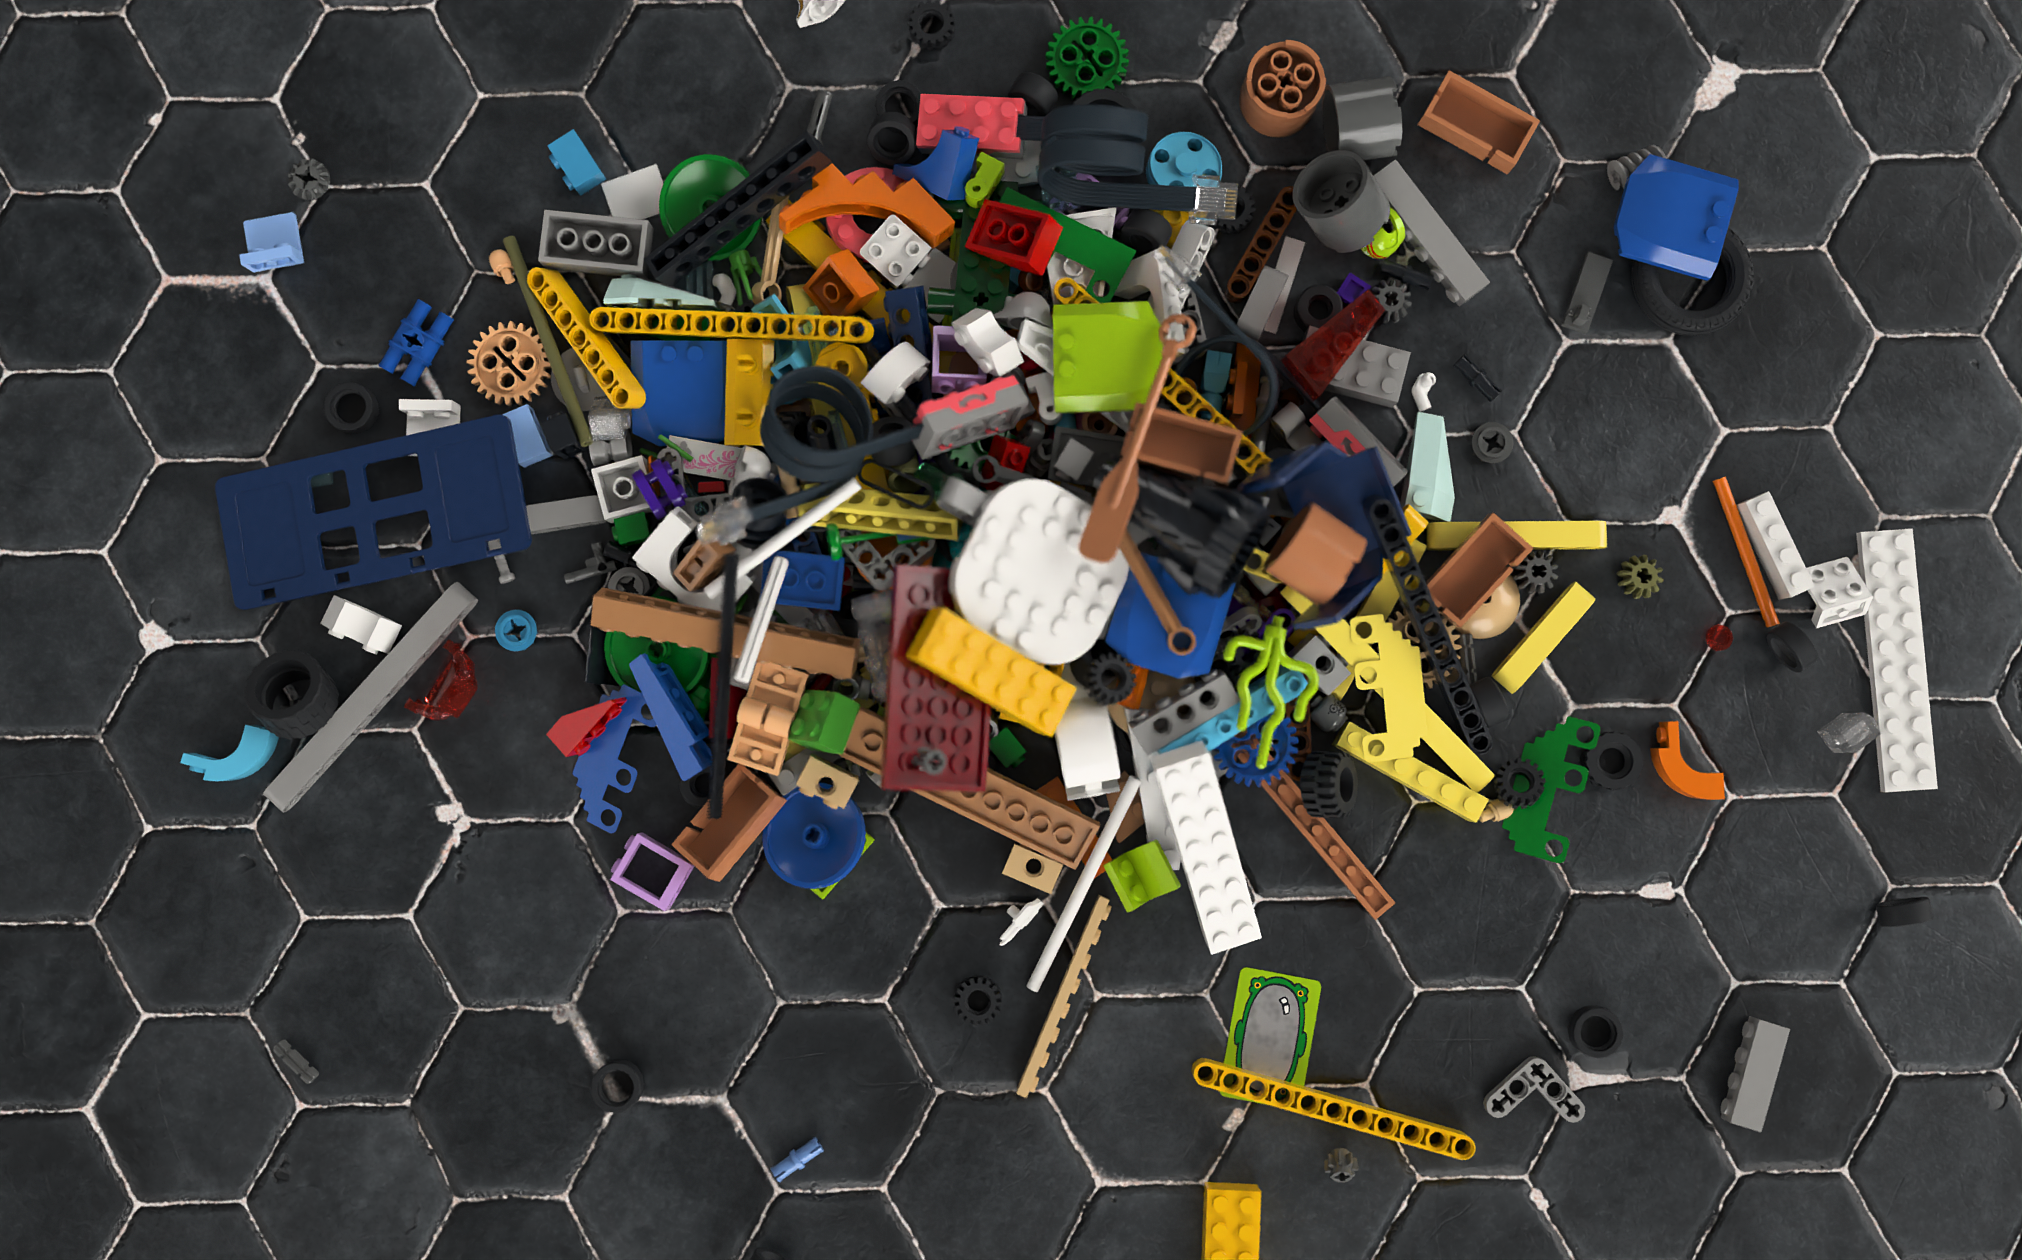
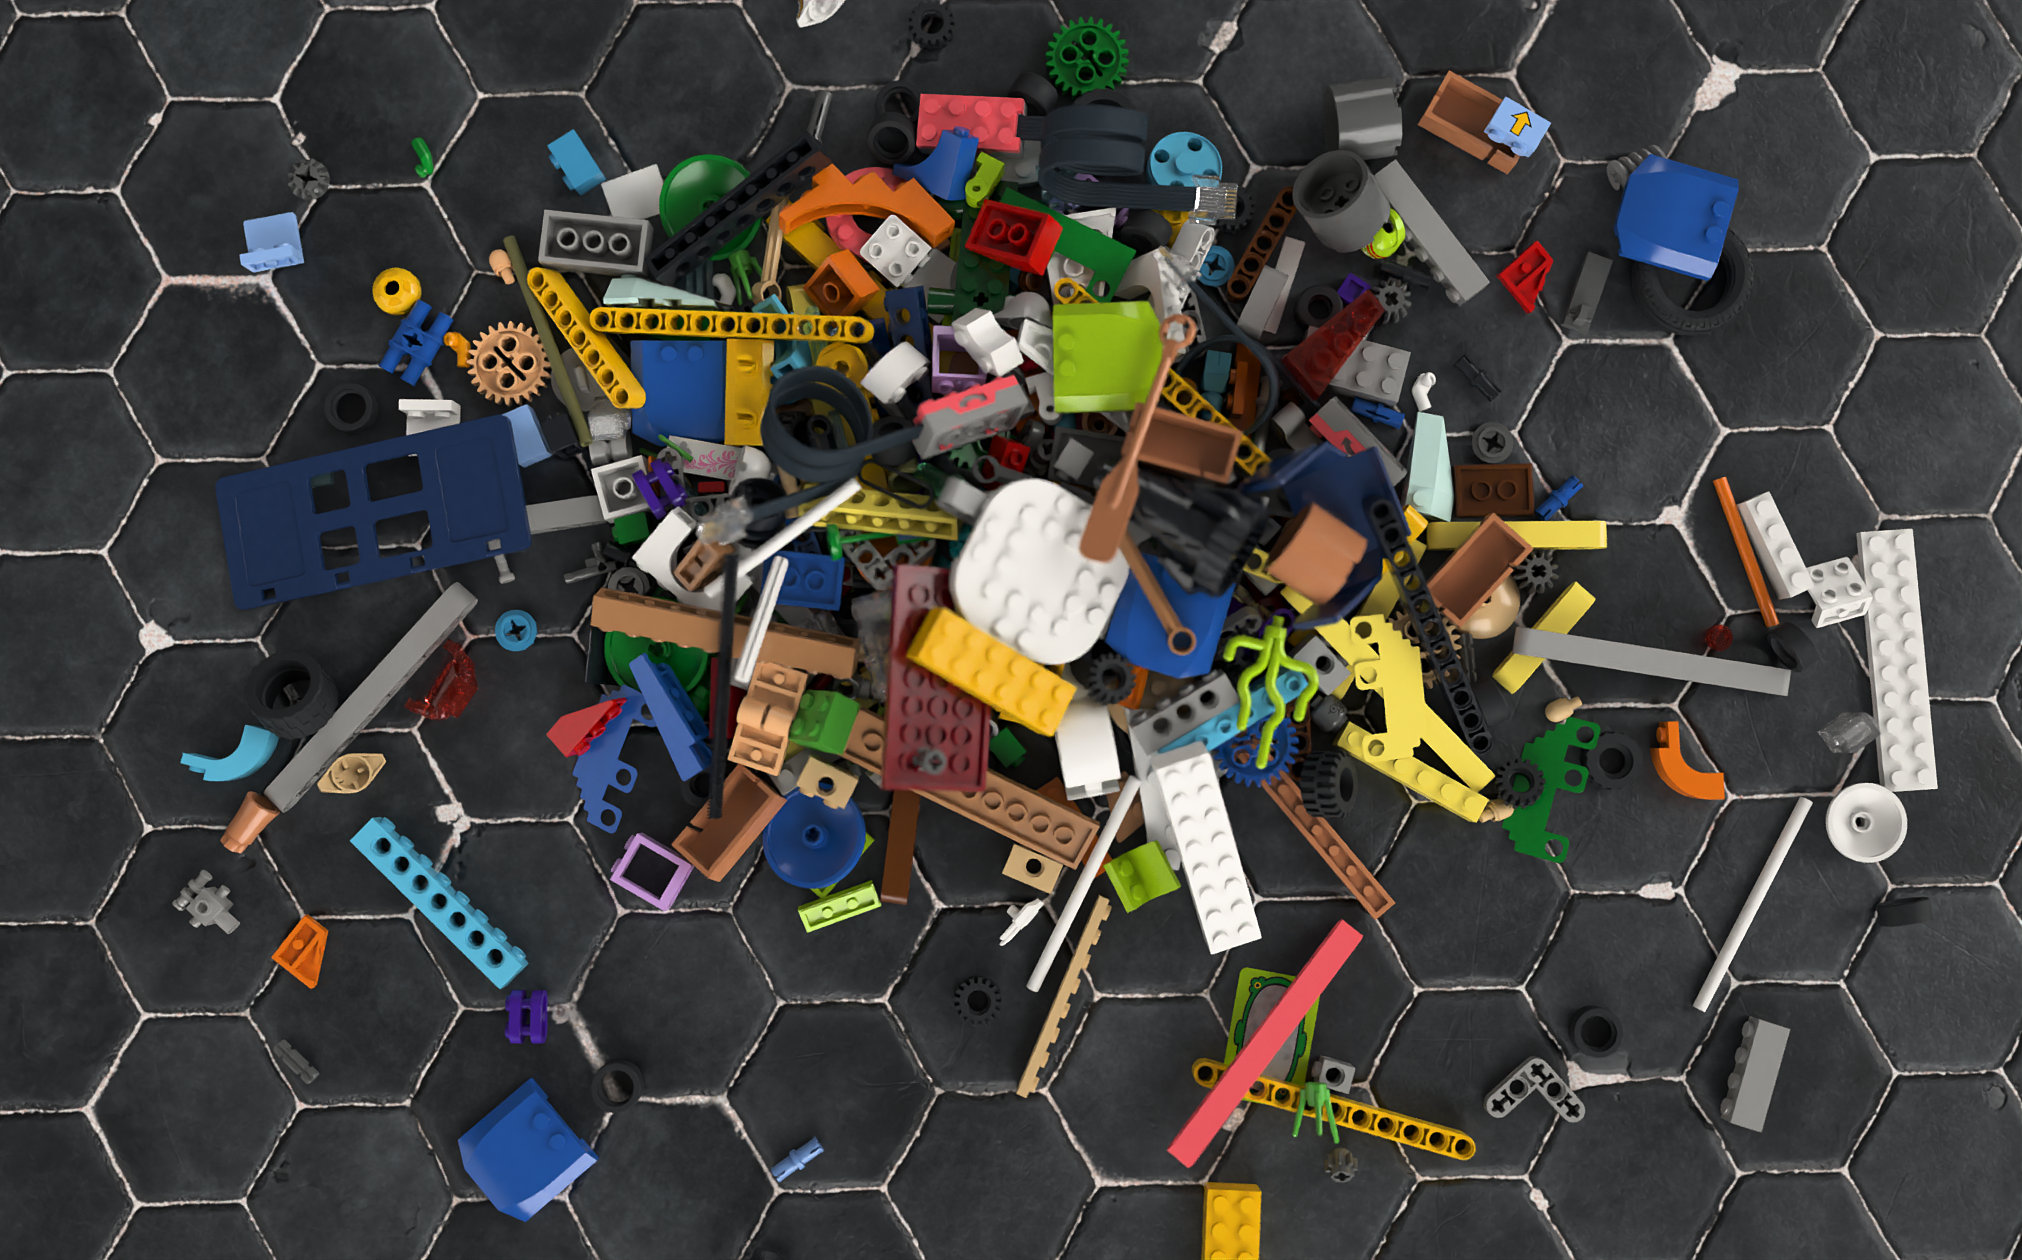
(209, 905): none -> light grey piece
(249, 822): none -> nougat plant
(303, 951): none -> orange wing
(351, 773): none -> tan hat
(360, 624): white brick -> none
(369, 843): none -> medium azure brick
(404, 299): none -> yellow piece
(426, 166): none -> green arm
(461, 346): none -> light orange arm
(517, 1027): none -> dark purple brick
(524, 1153): none -> blue wedge
(839, 906): none -> lime tile
(900, 847): none -> reddish brown beam
(1225, 263): none -> dark azure gear
(1264, 1043): none -> coral beam
(1277, 109): nougat brick -> none
(1316, 1094): none -> bright green plant
(1342, 1081): none -> light grey brick
(1377, 412): none -> blue pin
(1493, 489): none -> reddish brown tile
(1516, 127): none -> light blue brick
(1526, 275): none -> red wing
(1558, 498): none -> blue pin
(1561, 708): none -> tan cylinder
(1645, 569): olive gear -> none
(1651, 661): none -> light grey beam
(1752, 904): none -> white piece
(1881, 825): none -> white dish

